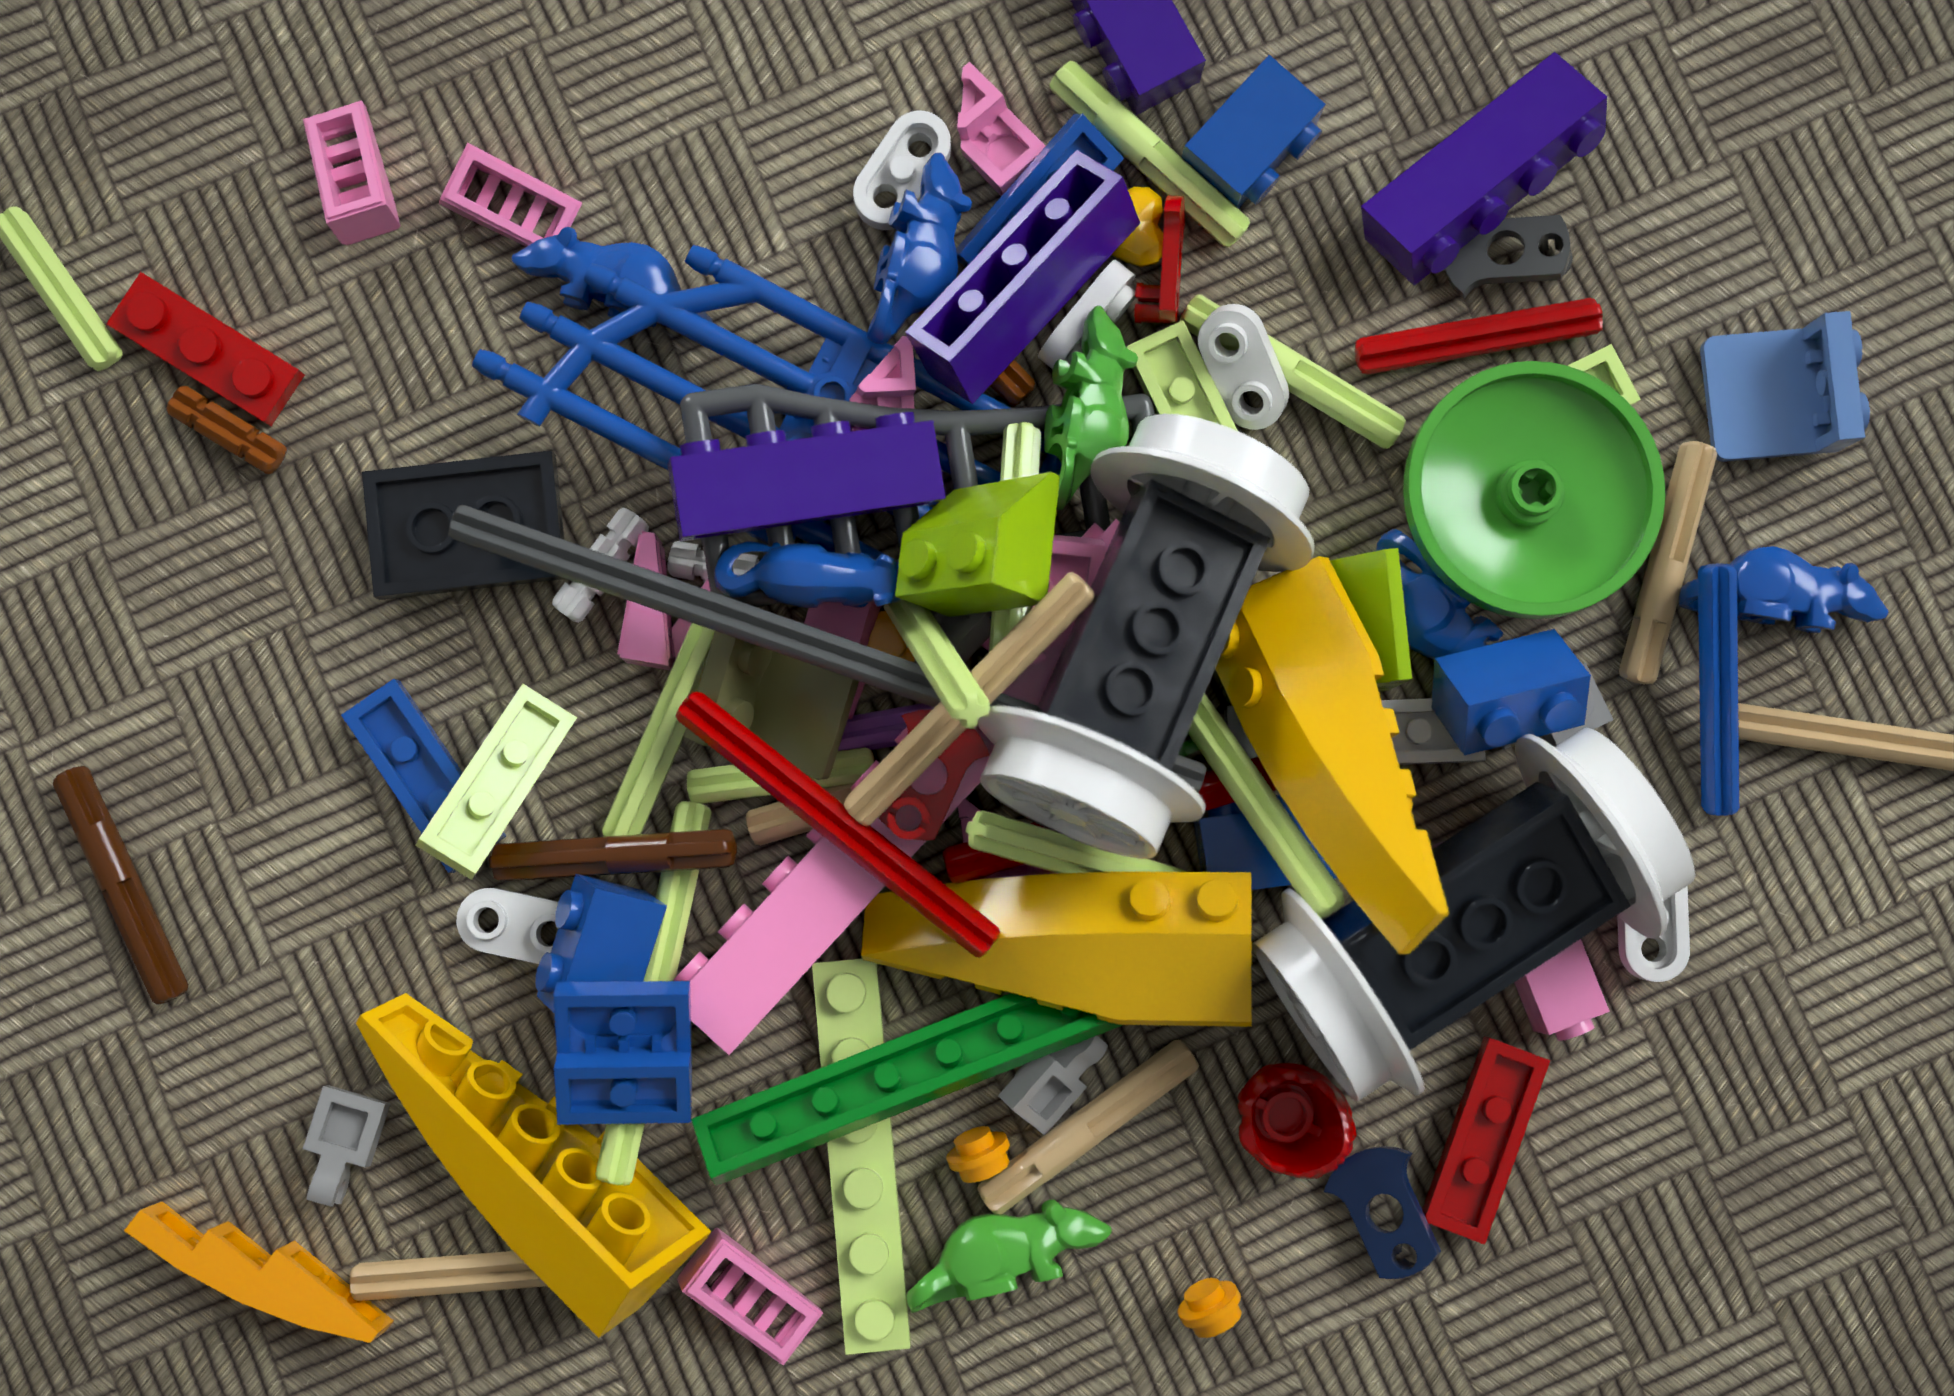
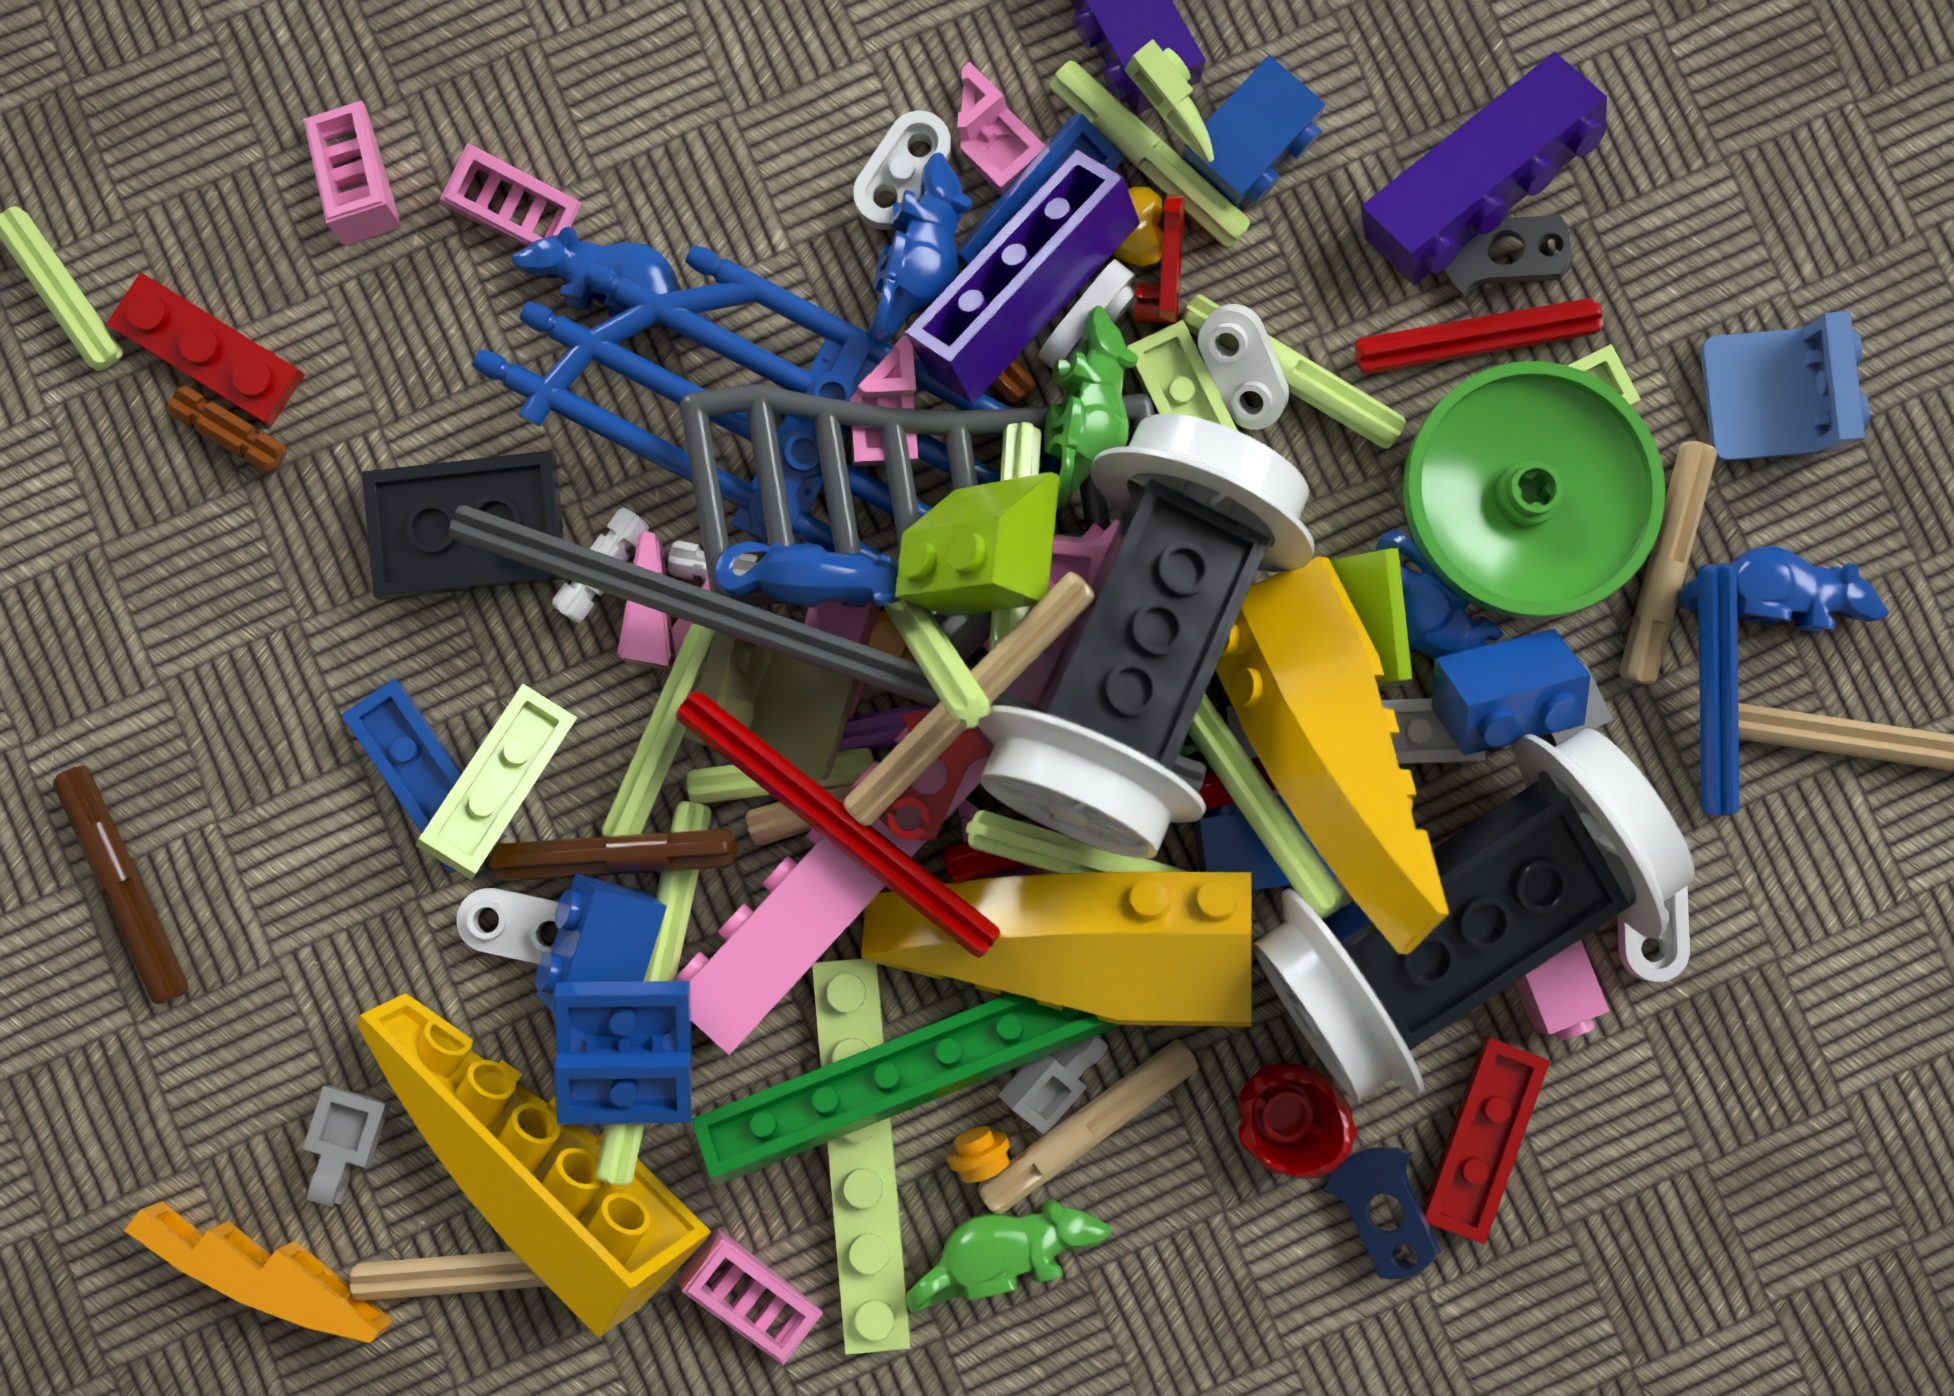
(805, 478): dark purple brick -> none
(1164, 83): none -> yellowish green plate
(1210, 1307): light orange plate -> none

